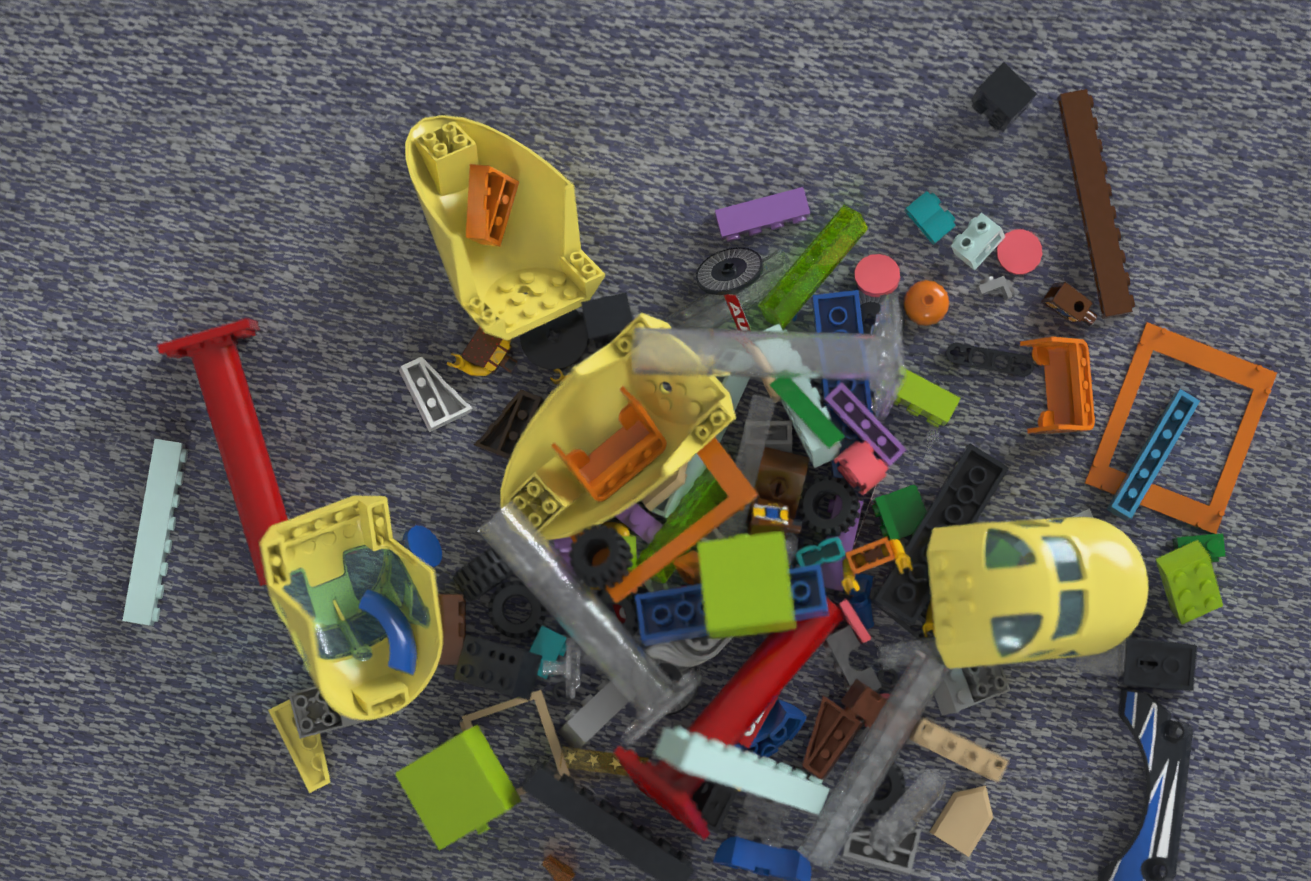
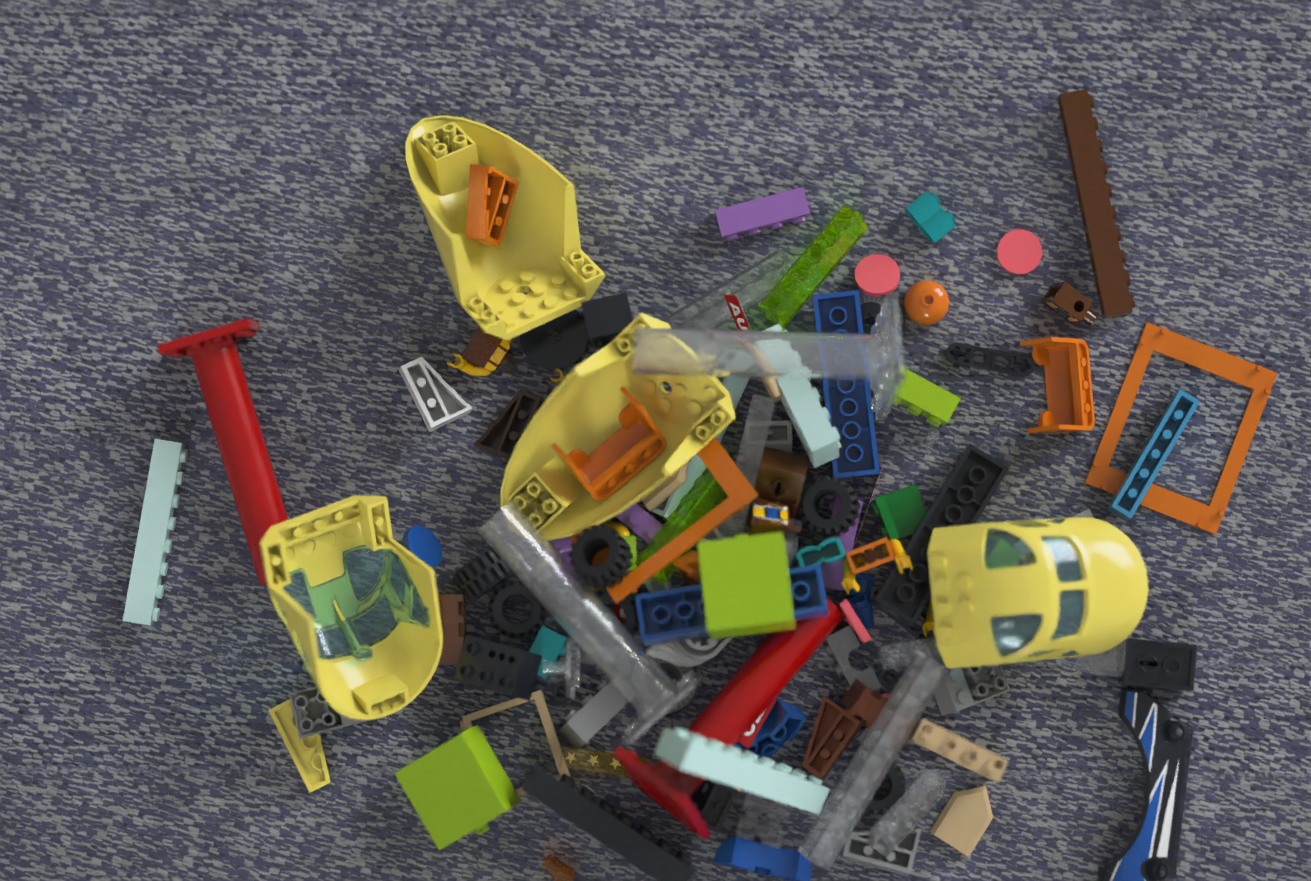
(398, 629): blue brick -> none
(729, 271): piece -> none
(807, 411): green sticker -> none
(861, 467): coral brick -> none
(864, 424): medium lavender brick -> none
(977, 241): light aqua brick -> none
(990, 284): light grey bracket -> none
(1002, 97): black piece -> none
(1189, 582): lime brick -> none
(1211, 543): green brick -> none

